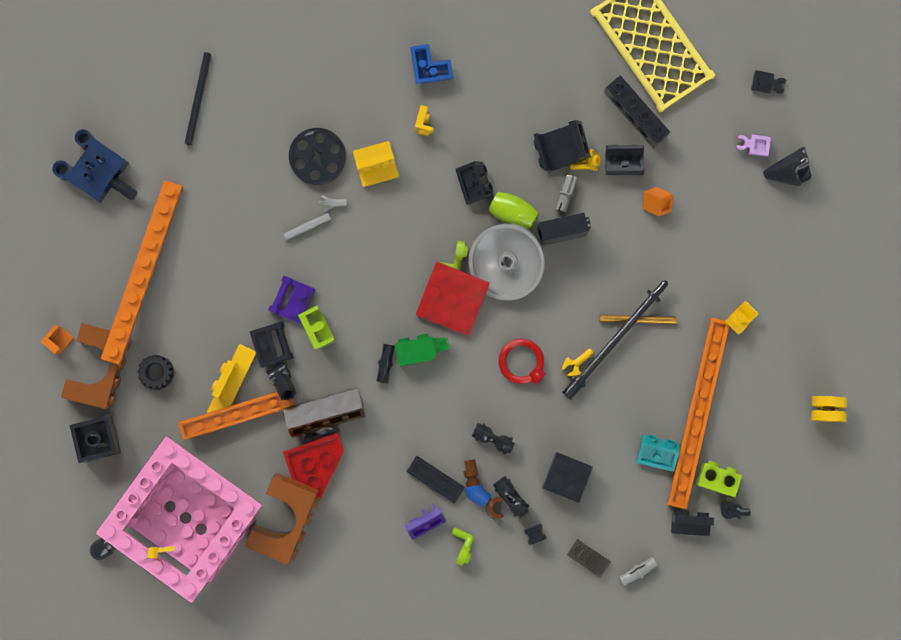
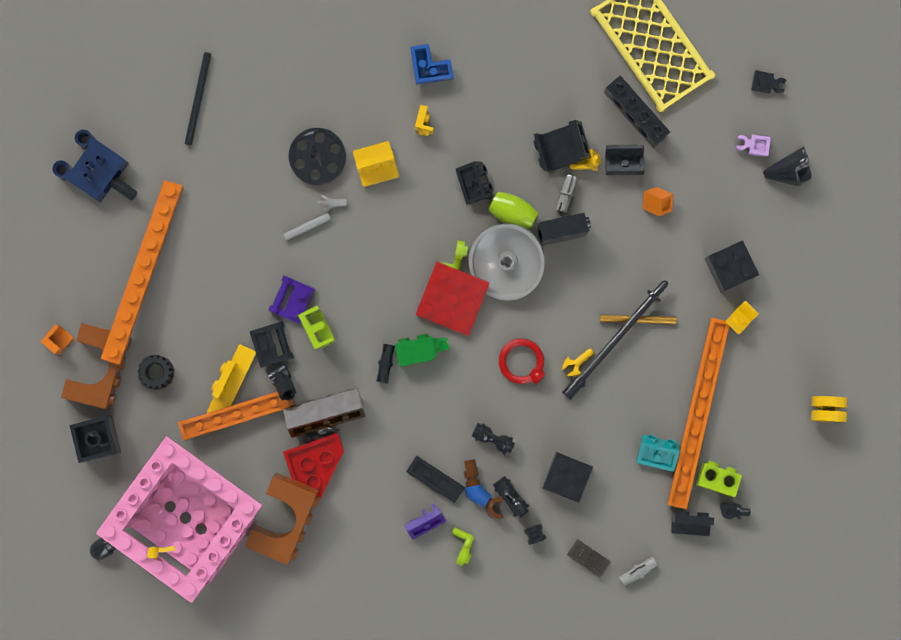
(731, 266): none -> black brick

